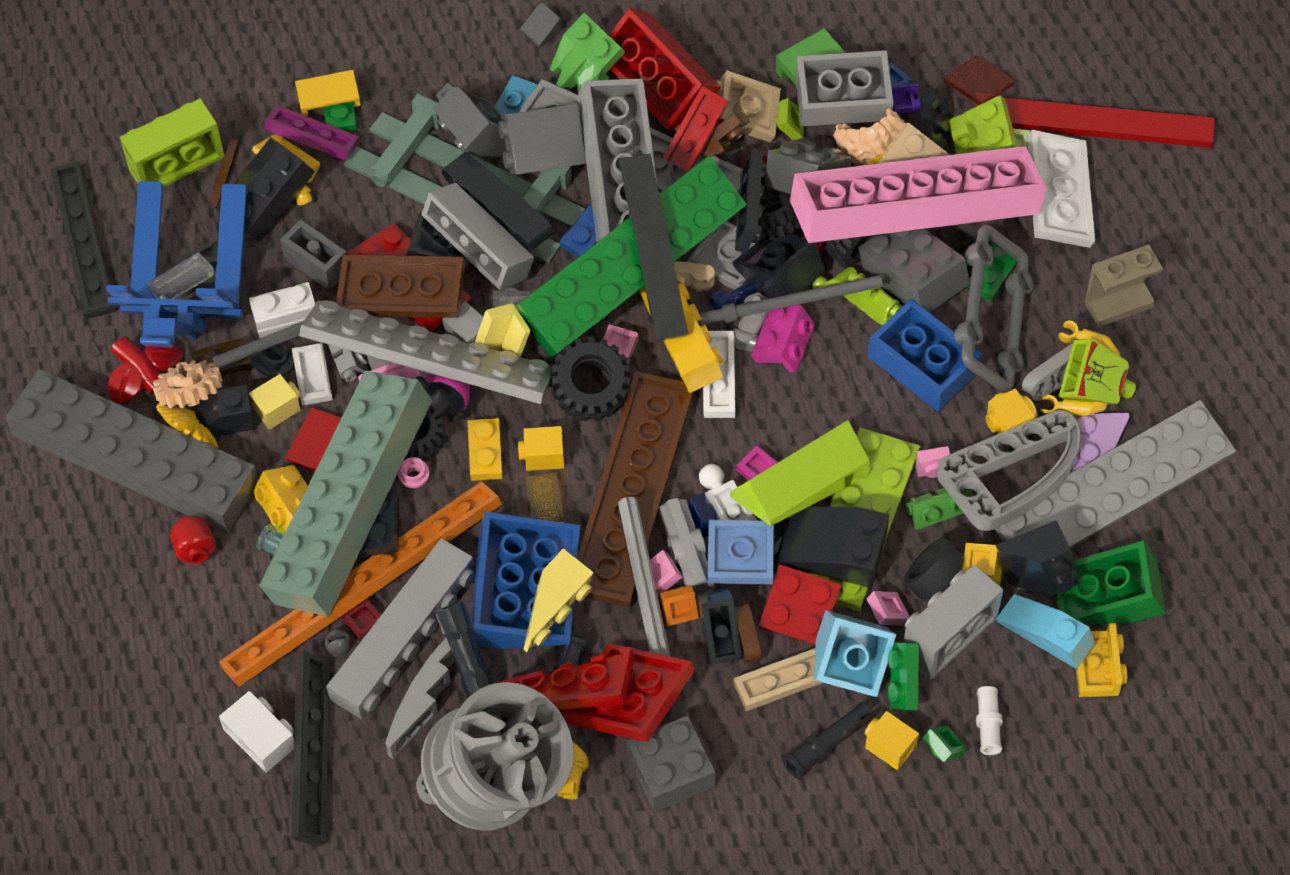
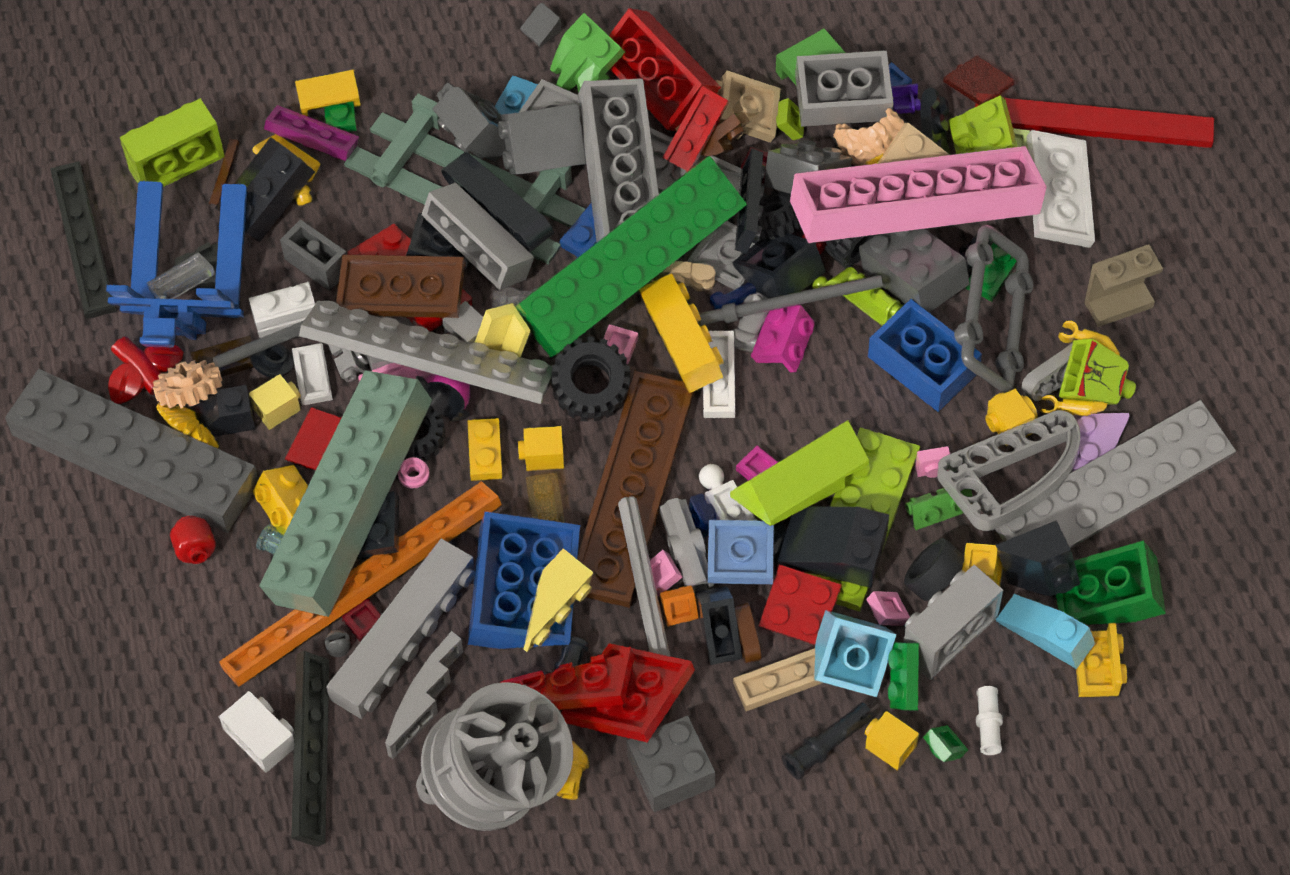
(457, 629): black axle -> none
(653, 247): pearl dark grey tile -> none

